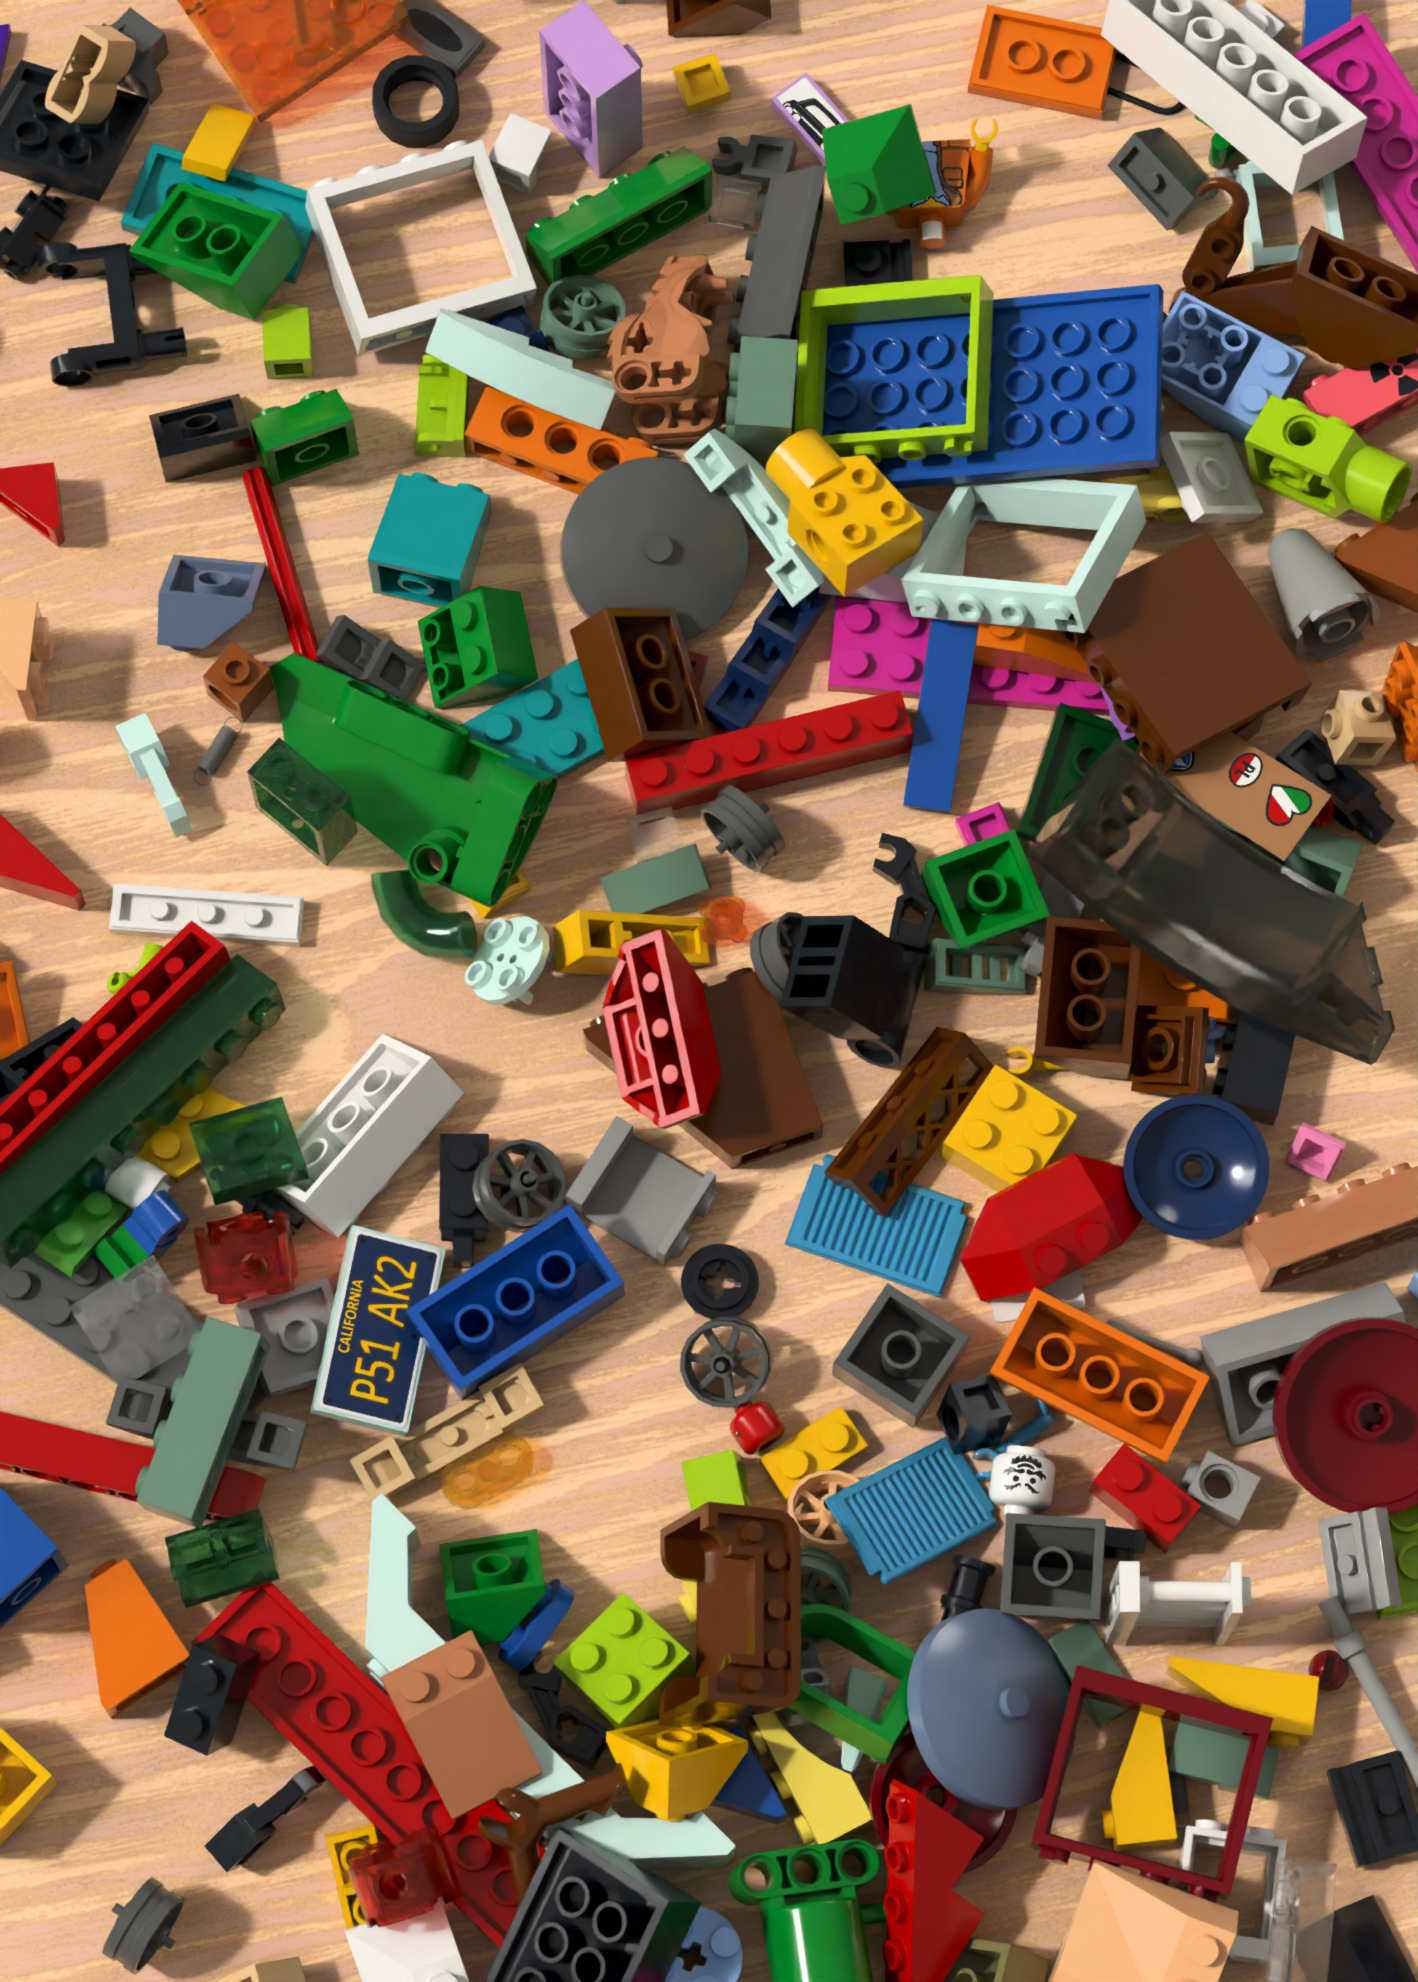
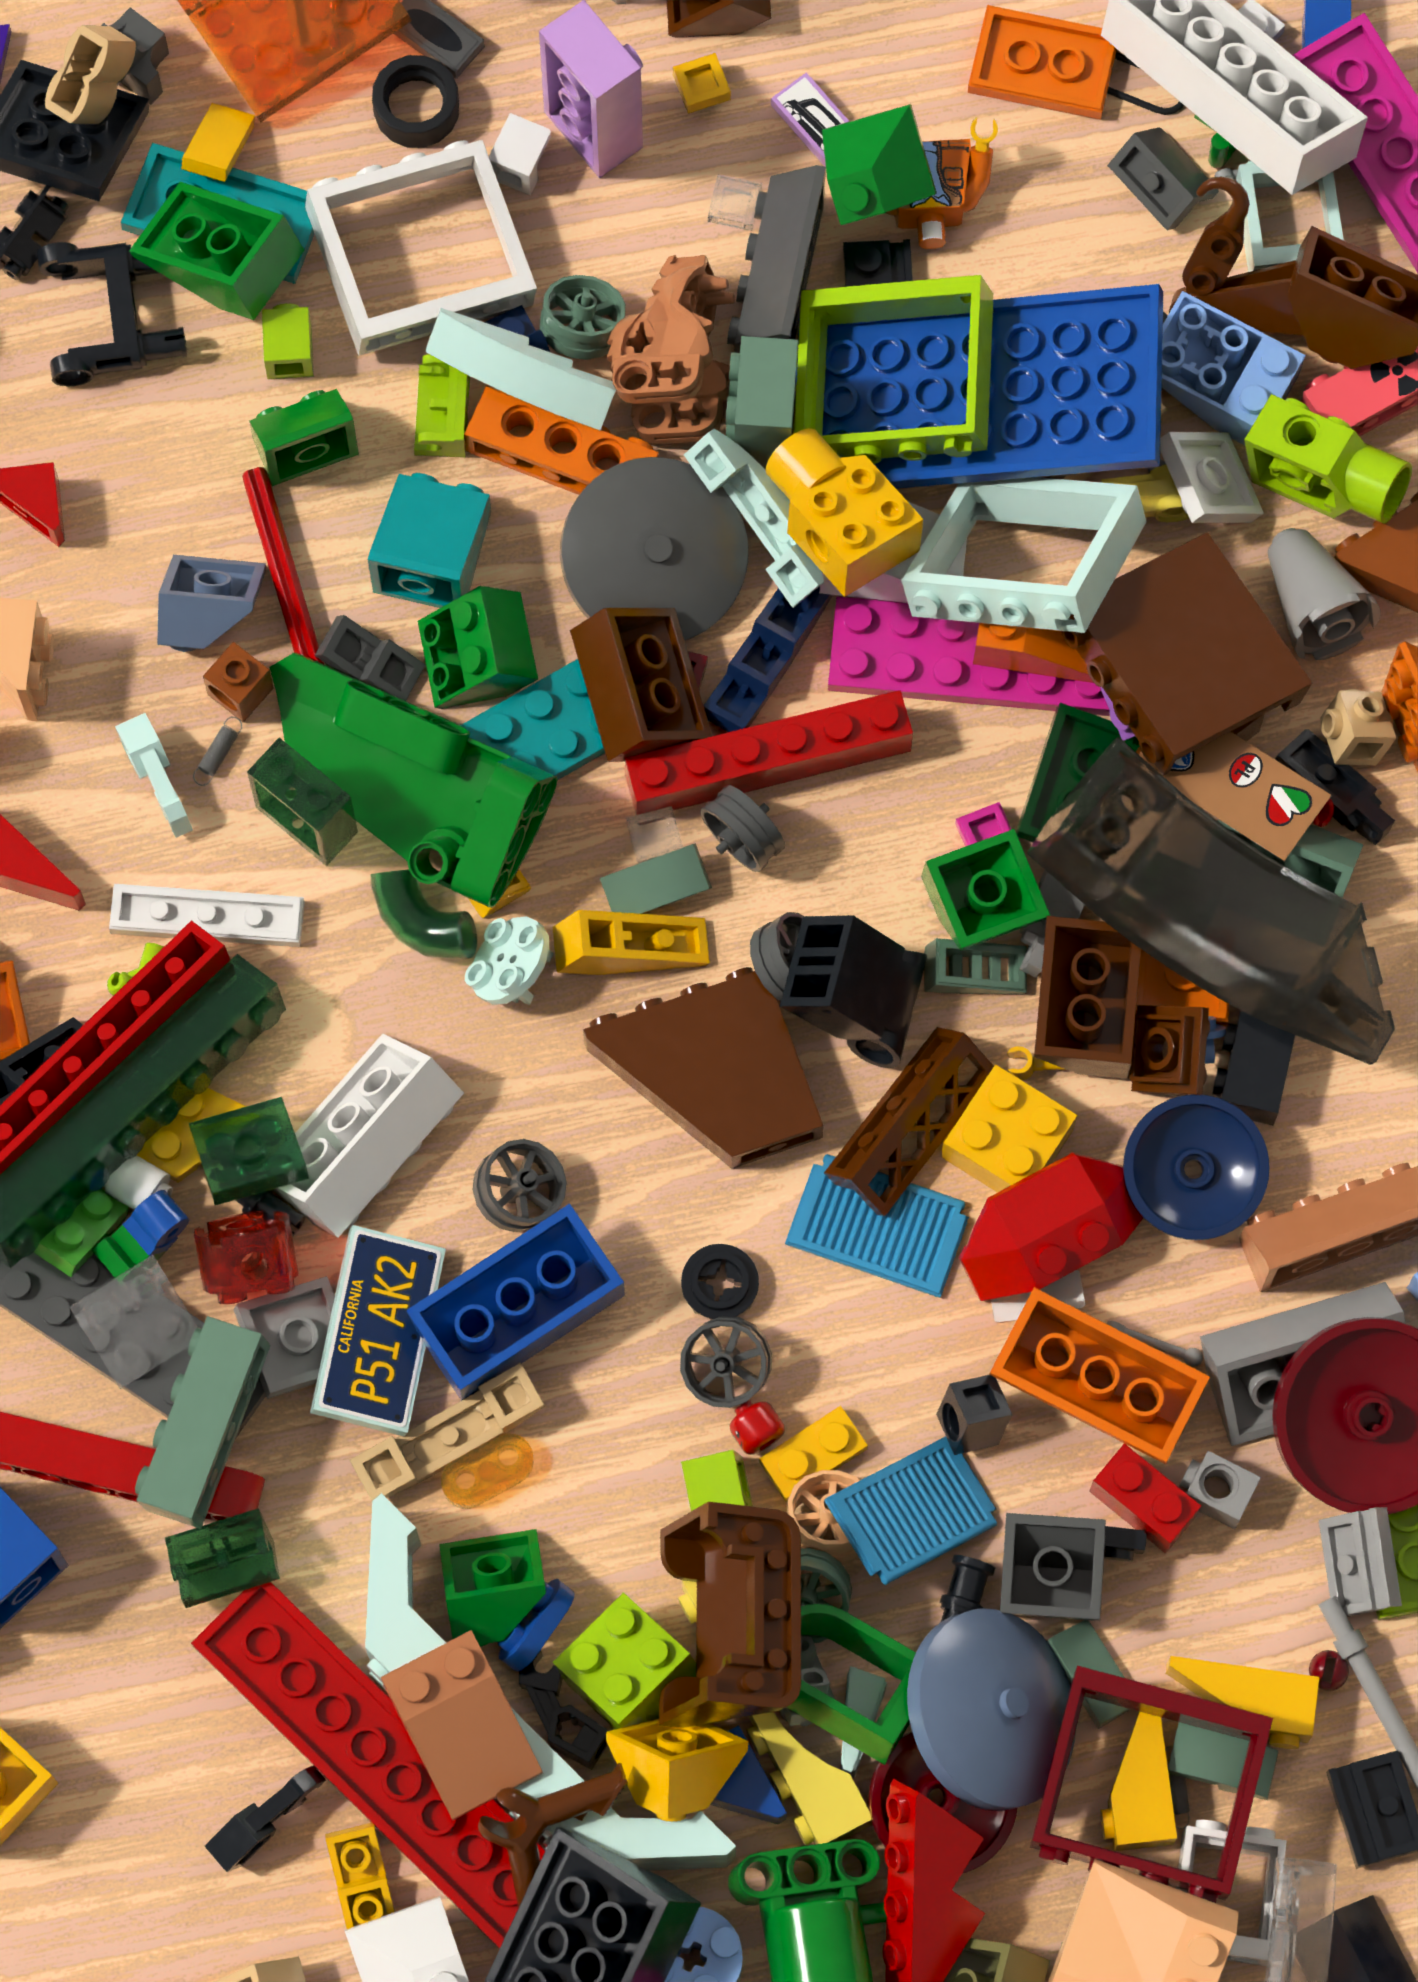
(130, 1637): orange slope -> none
(143, 1926): dark grey wheel -> none
(202, 438): black slope -> none
(212, 1694): black brick -> none
(261, 1439): dark grey slope -> none
(386, 1894): clear red brick -> none
(458, 1213): black hinge -> none
(622, 217): green slope -> none
(641, 1194): light grey panel -> none
(660, 1032): red wedge -> none
(732, 909): clear orange plate -> none
(758, 160): dark grey plate -> none
(900, 1355): dark grey brick -> none
(905, 873): black piece -> none
(940, 715): blue tile -> none
(1018, 1438): dark azure piece -> none
(1022, 1480): white head -> none
(1137, 1602): white fence -> none
(1315, 1152): bright pink slope -> none

